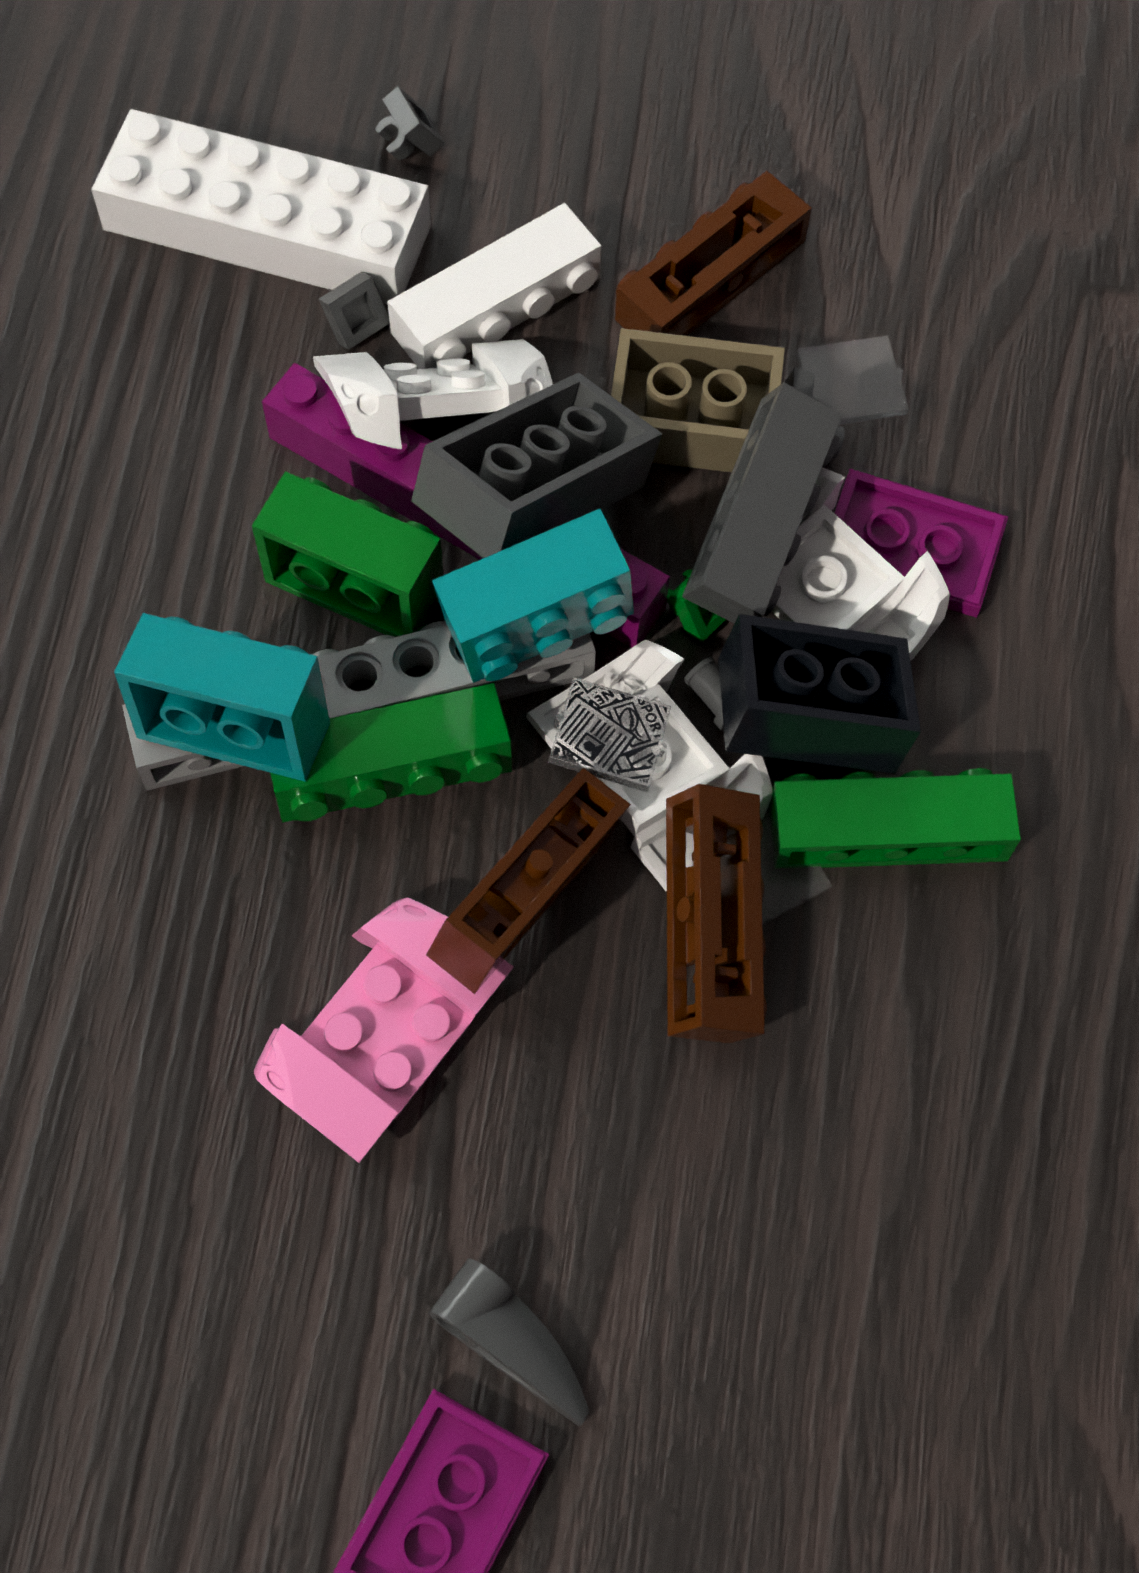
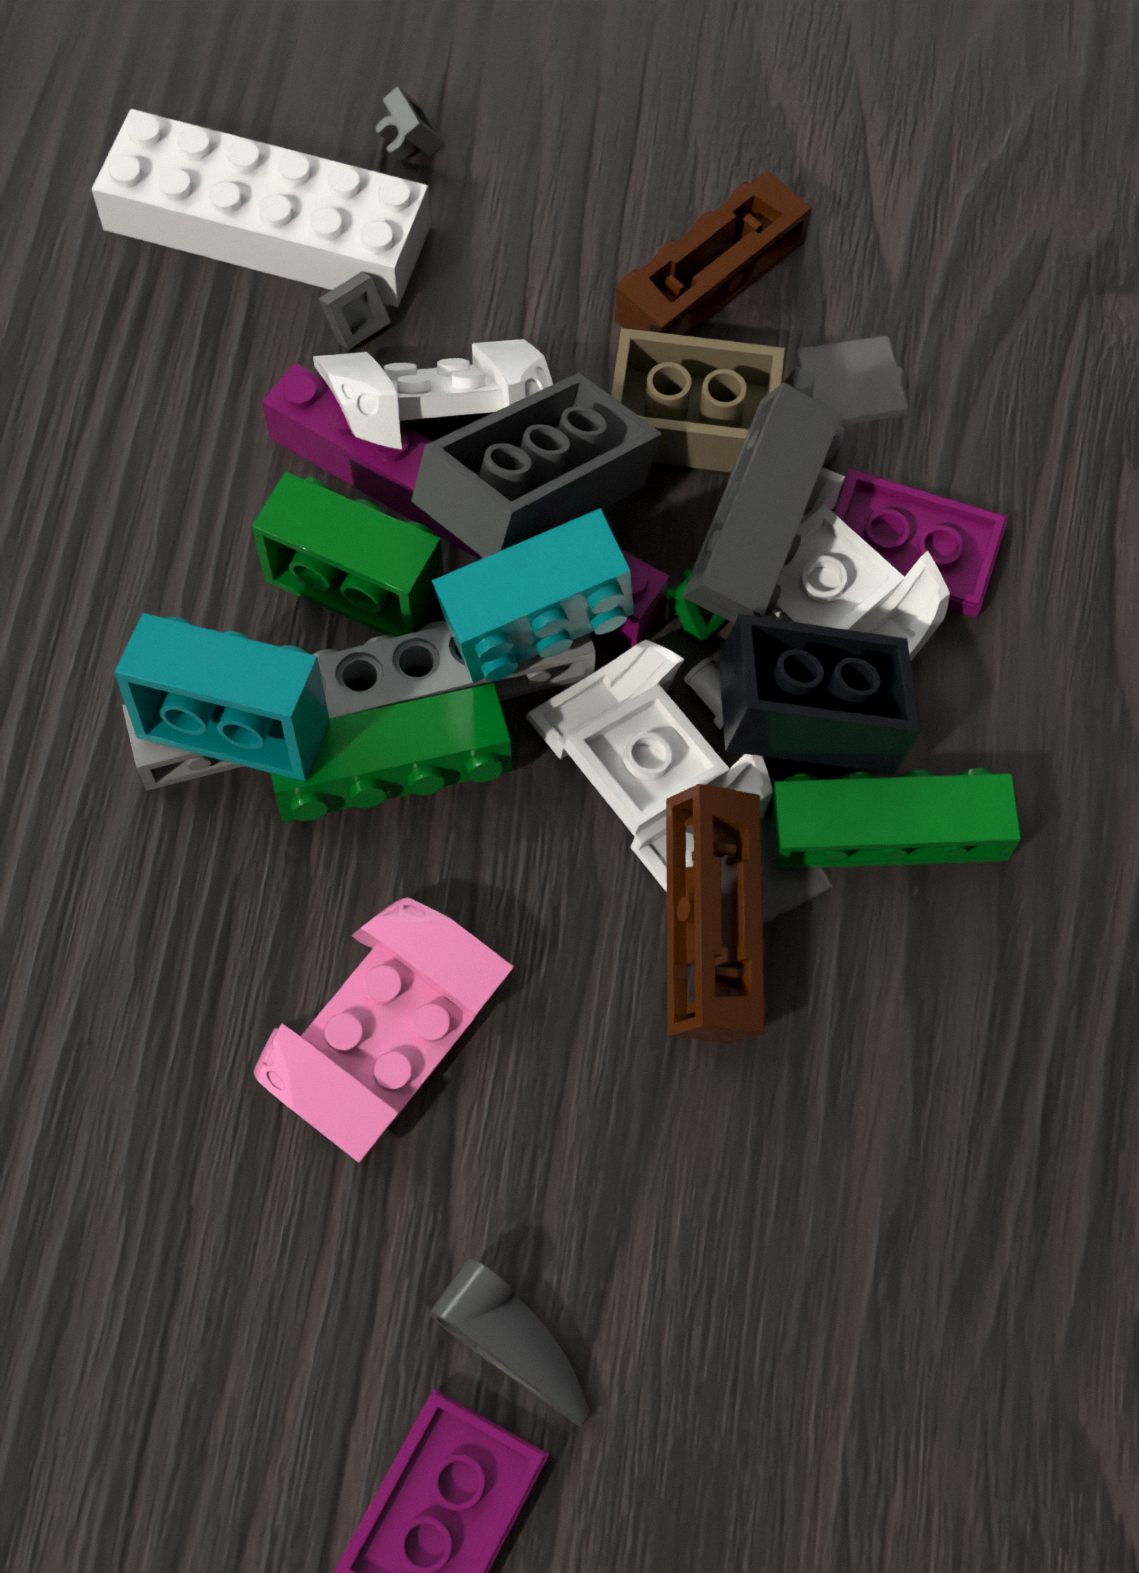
(496, 288): white brick -> none
(527, 880): reddish brown brick -> none
(610, 734): clear piece -> none

